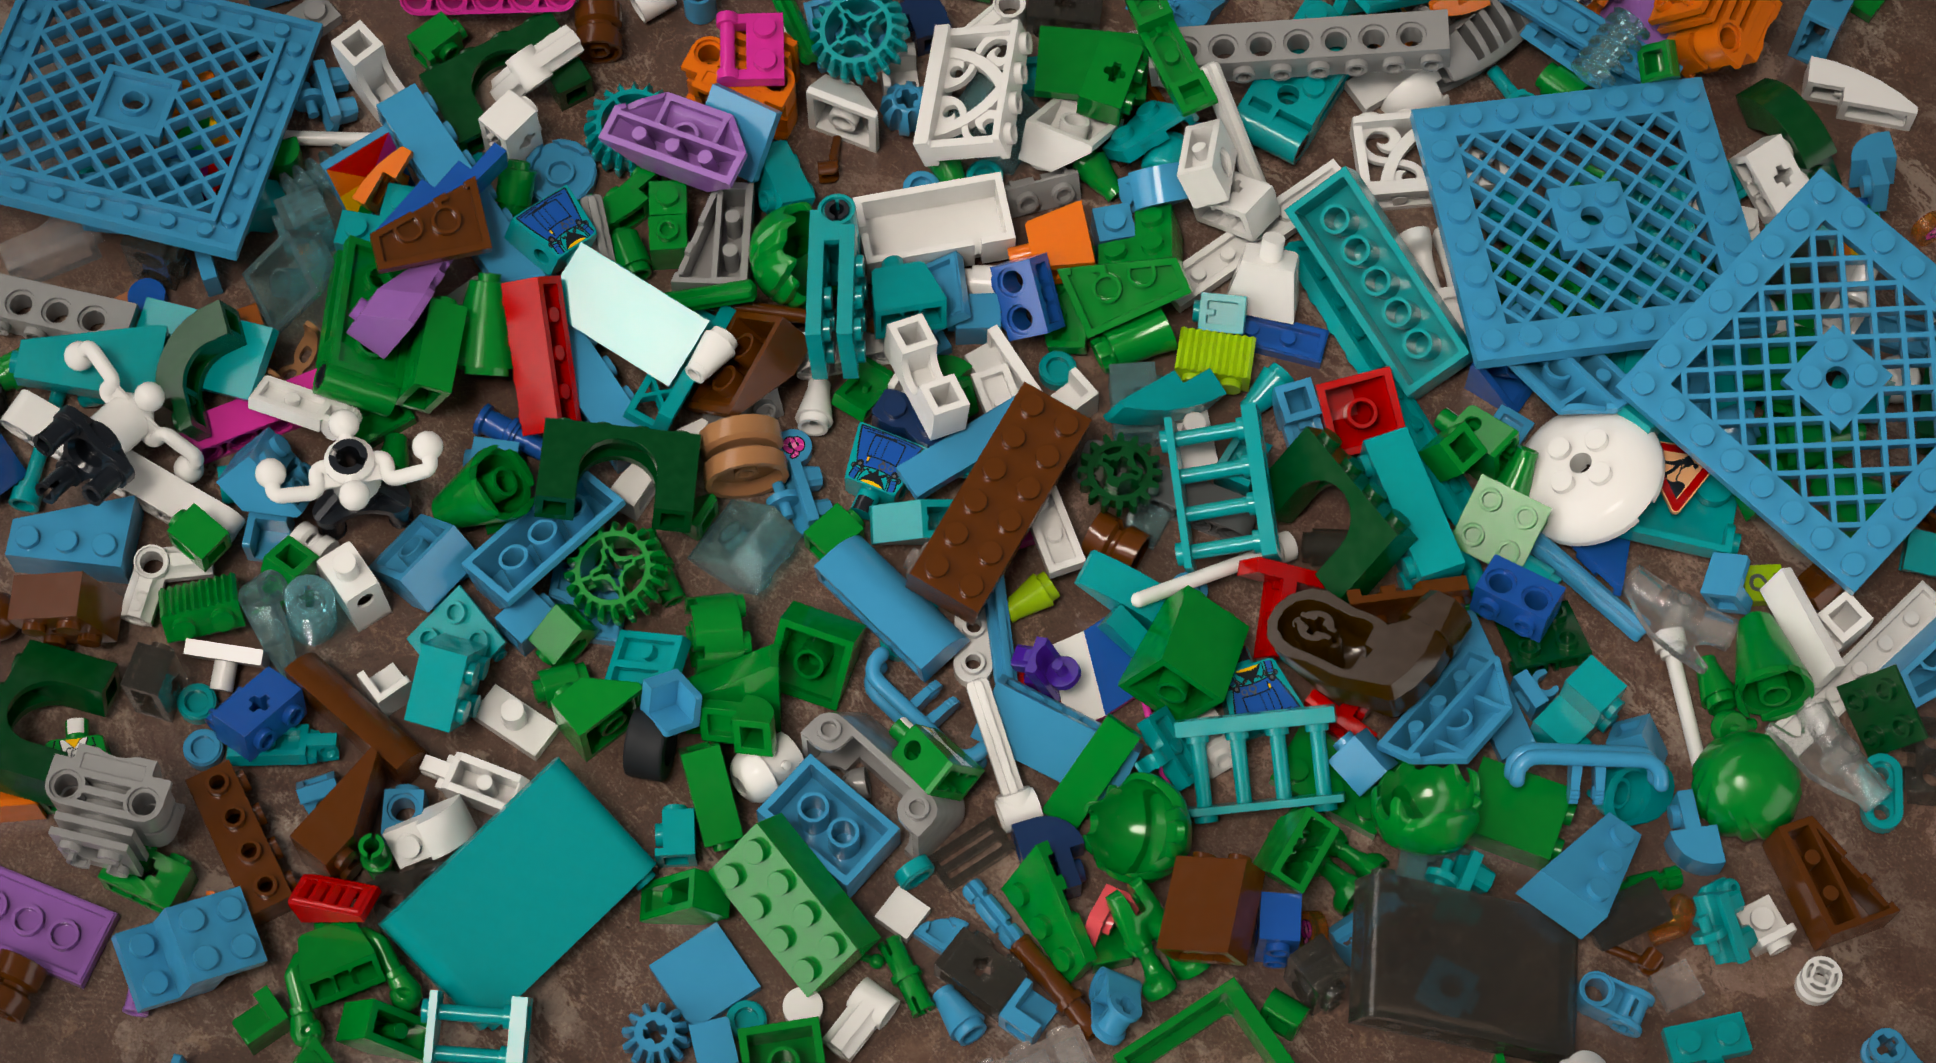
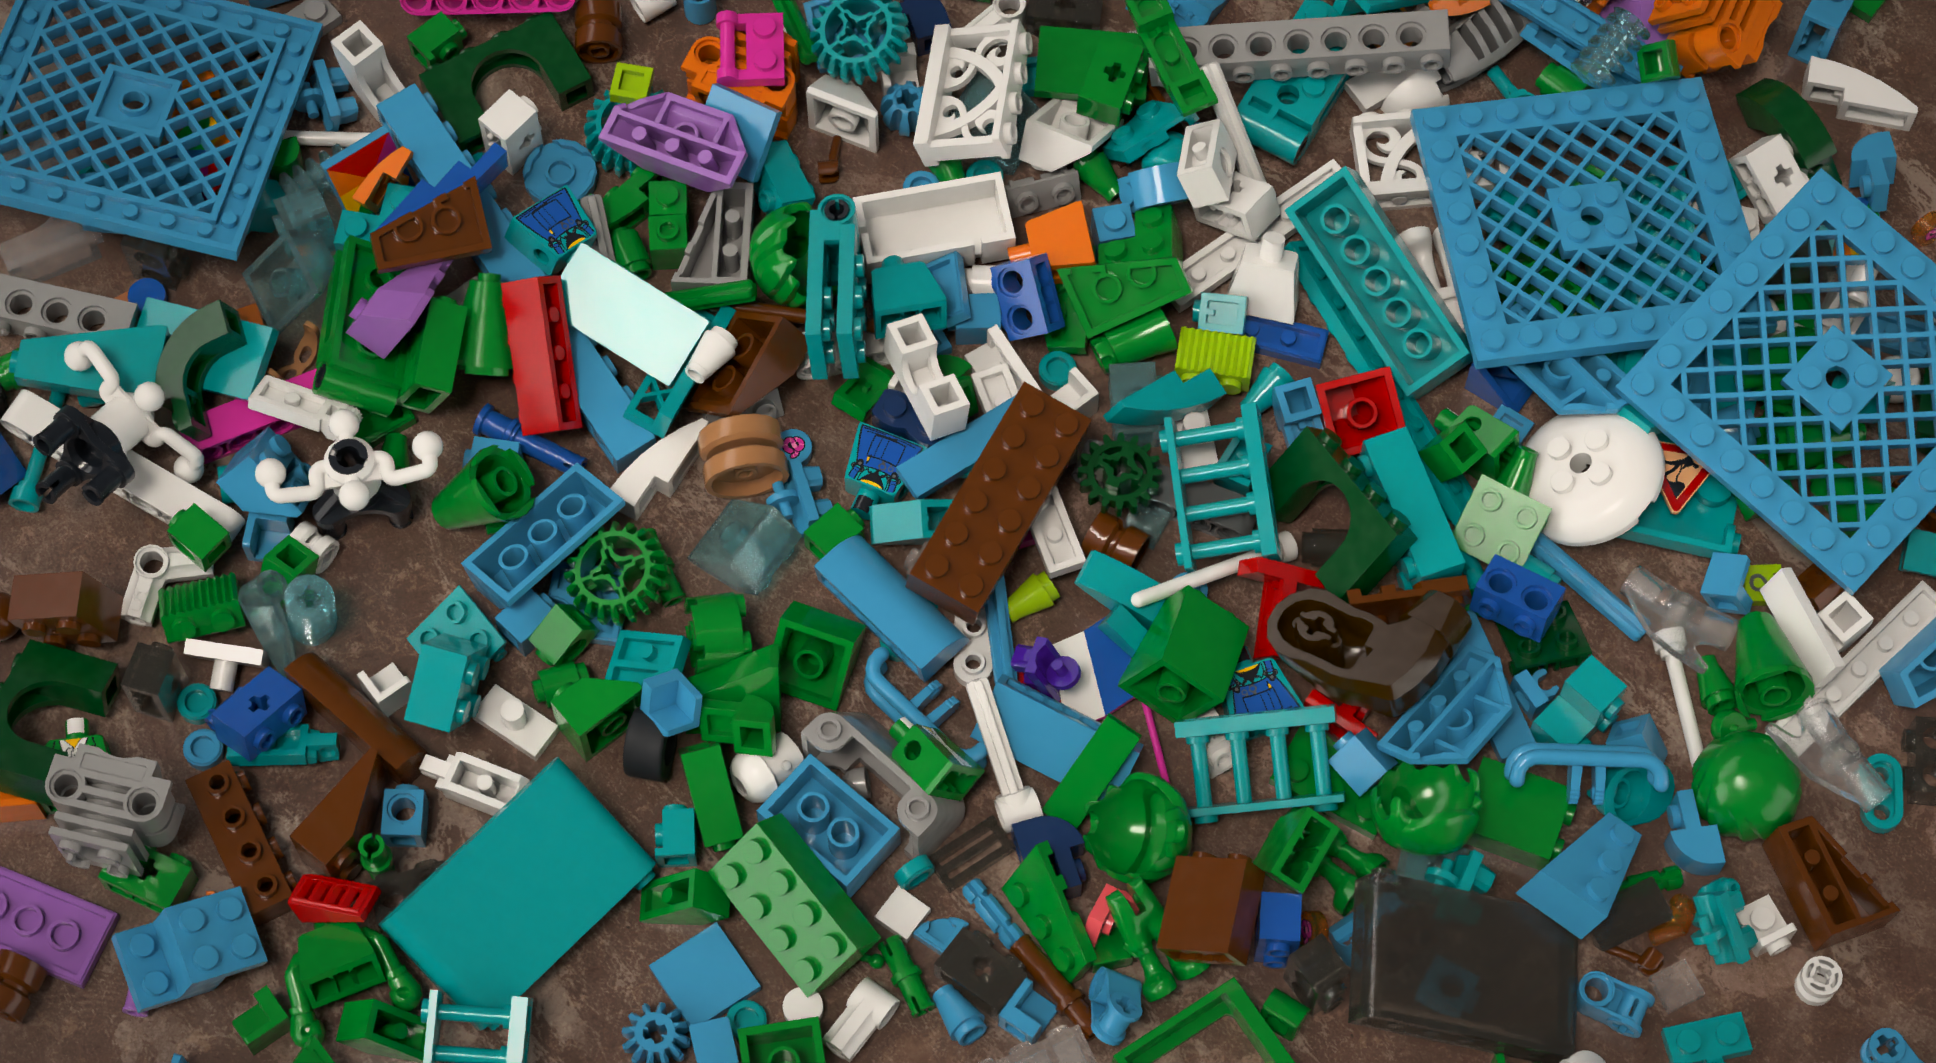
(79, 539): dark azure wedge -> none
(208, 273): dark azure tile -> none
(315, 789): dark azure tile -> none
(350, 582): white torso -> none
(424, 562): dark azure slope -> none
(432, 833): white brick -> none
(516, 186): green brick -> none
(537, 63): white piece -> none
(576, 446): dark green arch -> none
(630, 83): none -> lime tile
(704, 513): green slope -> none
(815, 410): white cone -> none
(1168, 751): teal plate -> none
(1606, 560): blue tile -> none
(1882, 711): dark green hinge -> none

